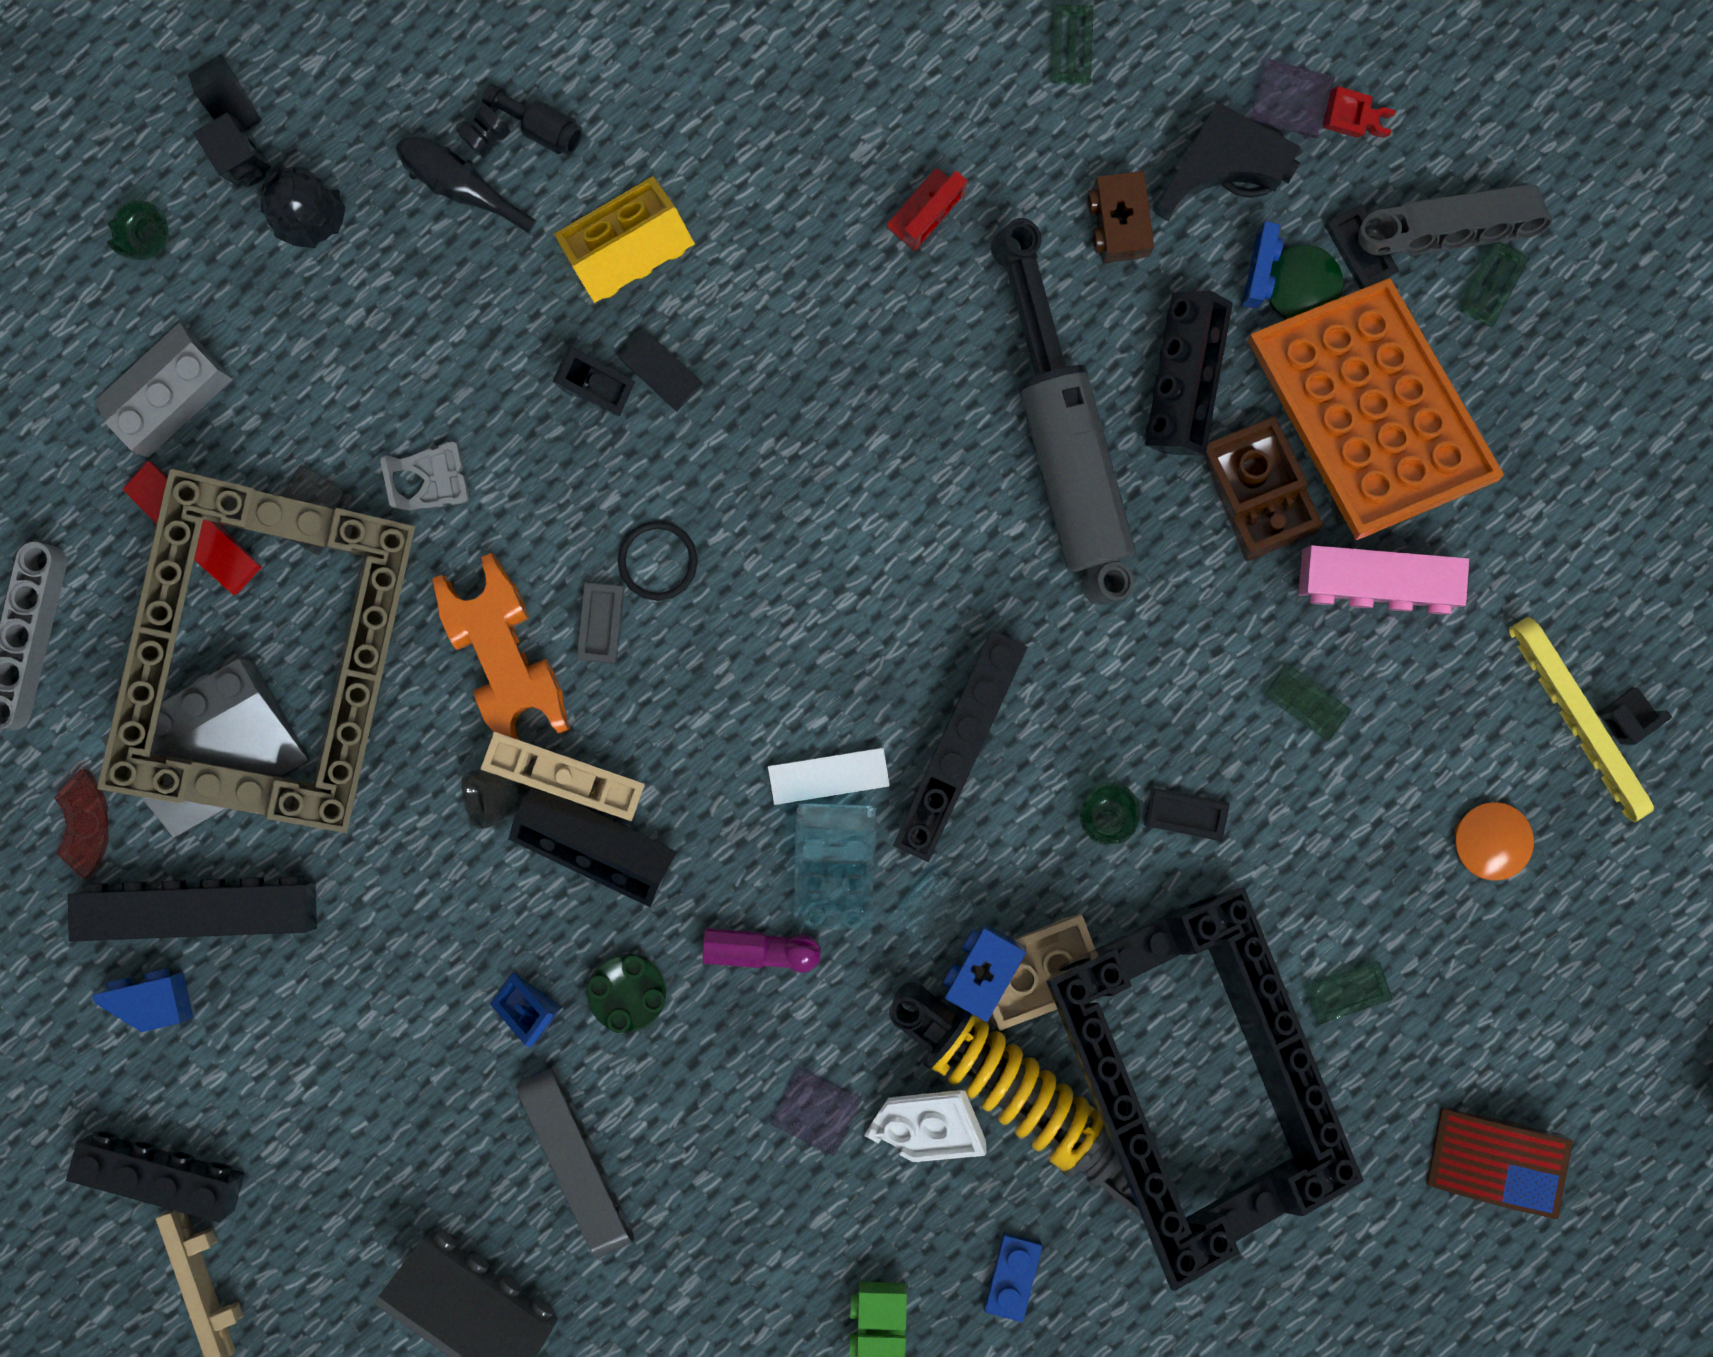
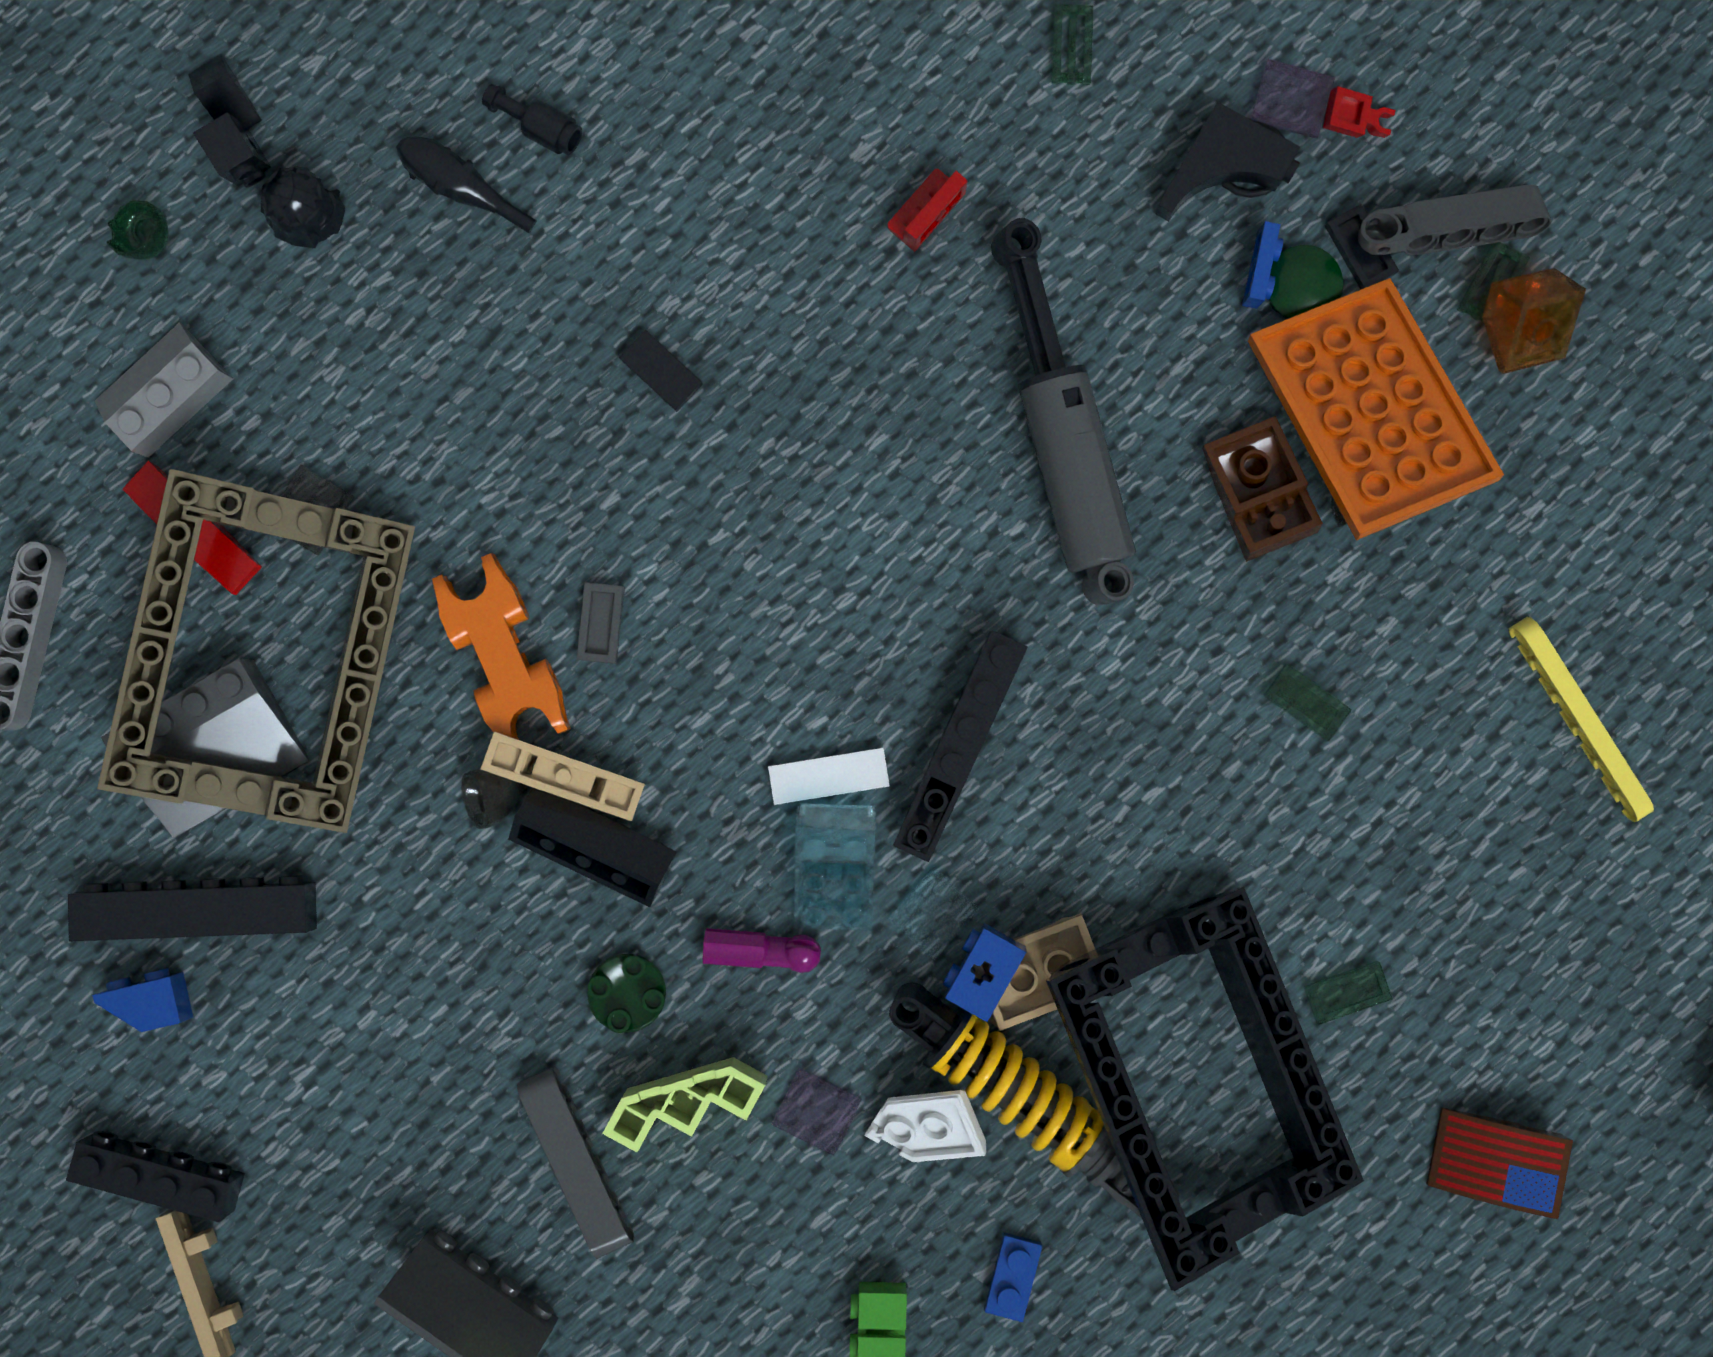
(86, 824): clear red tile -> none
(441, 477): light grey piece -> none
(476, 137): black wheel -> none
(525, 1009): blue slope -> none
(593, 381): black slope -> none
(624, 239): yellow slope -> none
(662, 595): black piece -> none
(684, 1100): none -> yellowish green brick
(1114, 827): clear green hair -> none
(1128, 196): reddish brown brick -> none
(1187, 814): black tile -> none
(1188, 373): black brick -> none
(1383, 578): bright pink brick -> none
(1494, 841): orange dish -> none
(1532, 318): none -> clear orange slope
(1632, 717): black panel -> none

